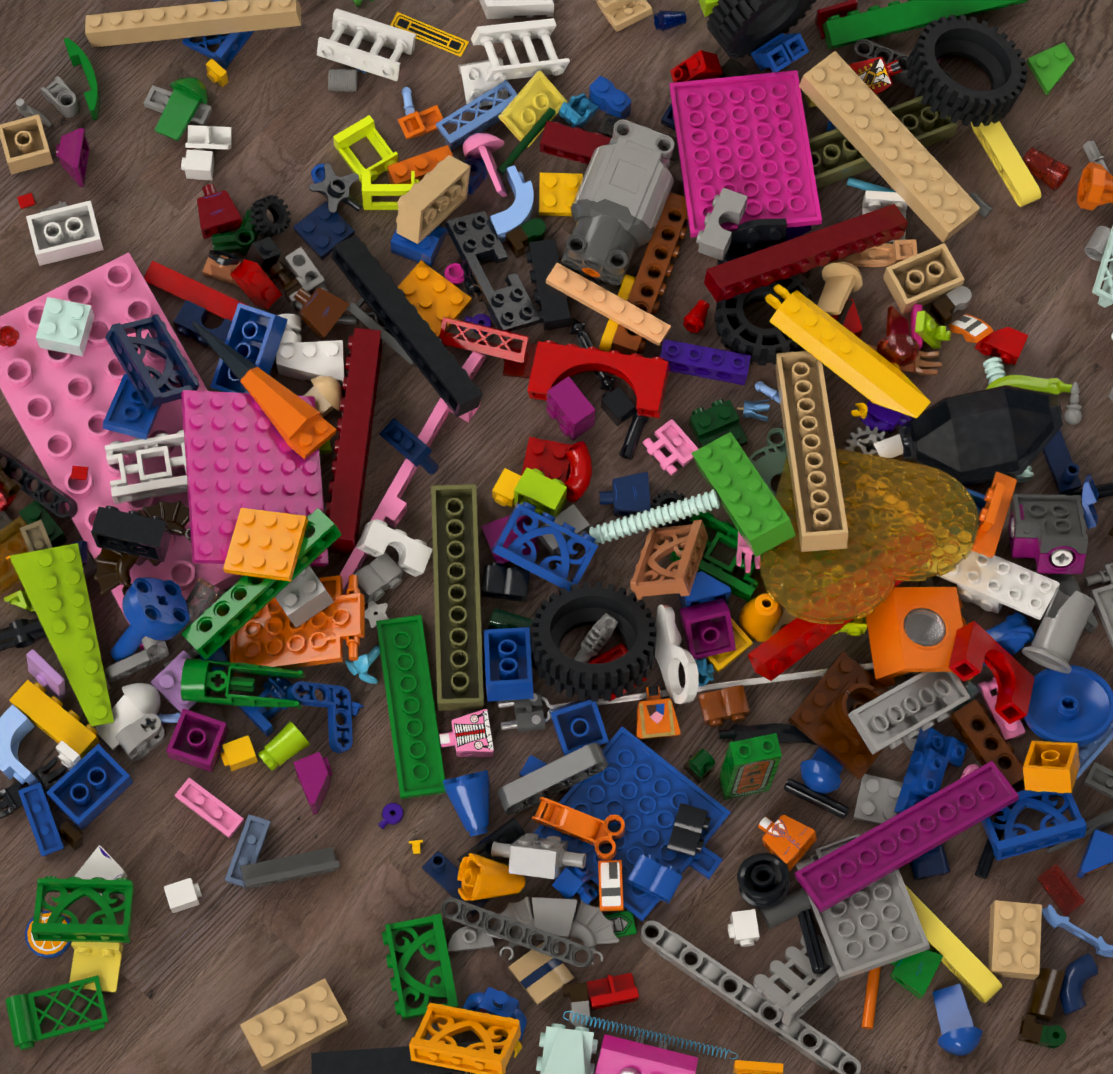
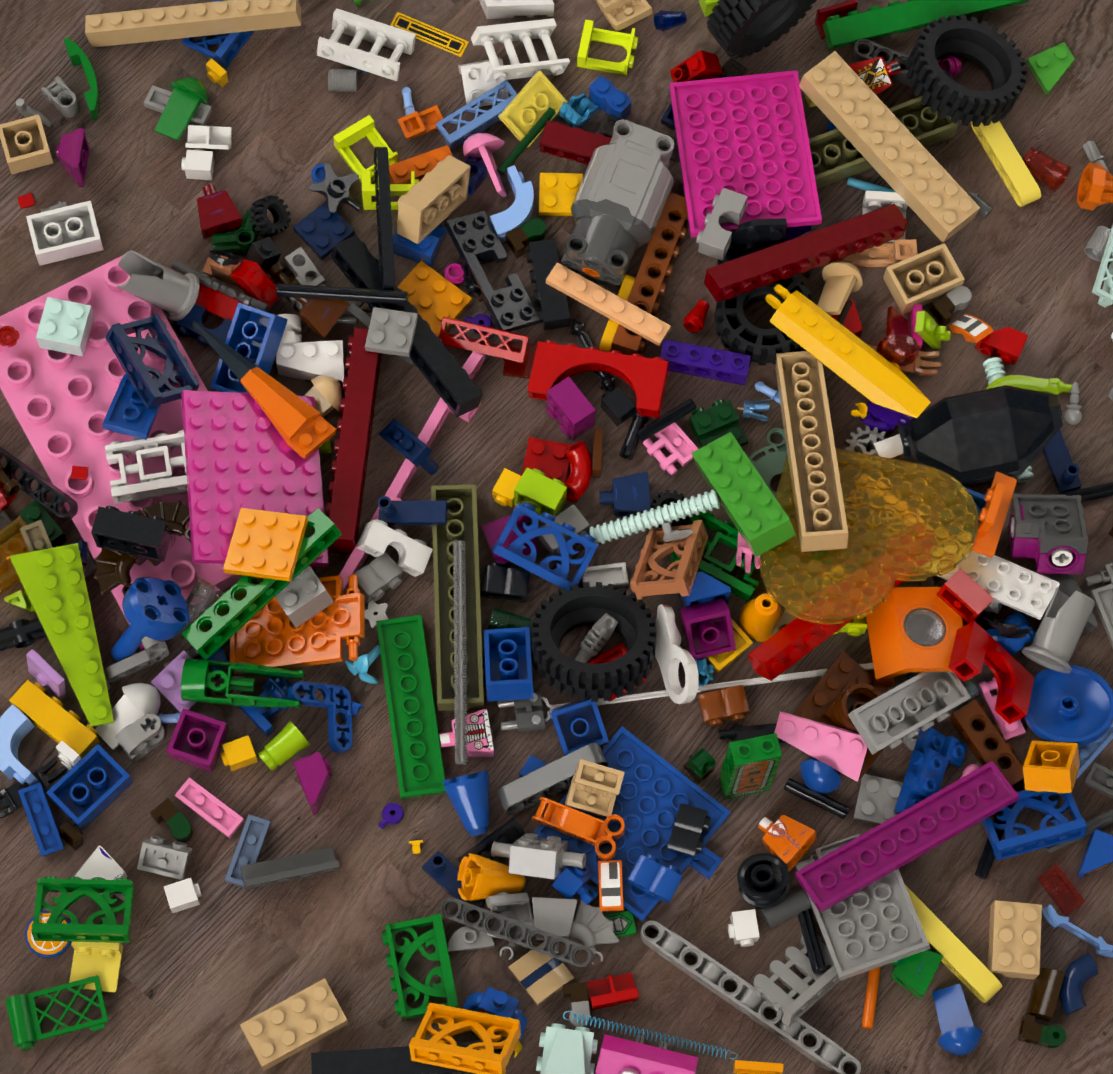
(159, 285): none -> light grey piece
(164, 857): none -> light grey bracket
(174, 819): none -> leg
(216, 284): none -> dark grey piece
(342, 293): none -> black axle
(384, 218): none -> black beam
(391, 332): none -> light grey plate
(412, 512): none -> dark blue piece
(460, 657): none -> light grey axle
(503, 900): none -> light grey plate
(594, 788): none -> tan slope
(597, 453): none -> reddish brown tile
(607, 574): none -> white tile
(625, 40): none -> neon yellow panel
(656, 717): orange torso -> none
(666, 419): none -> black axle
(670, 535): none -> light grey bar
(779, 52): blue hips -> none
(829, 744): none -> bright pink wing
(930, 864): dark blue piece -> none
(951, 65): none -> dark pink plate
(965, 596): none -> brick
(1006, 630): none -> black piece
(1090, 496): blue slope -> none

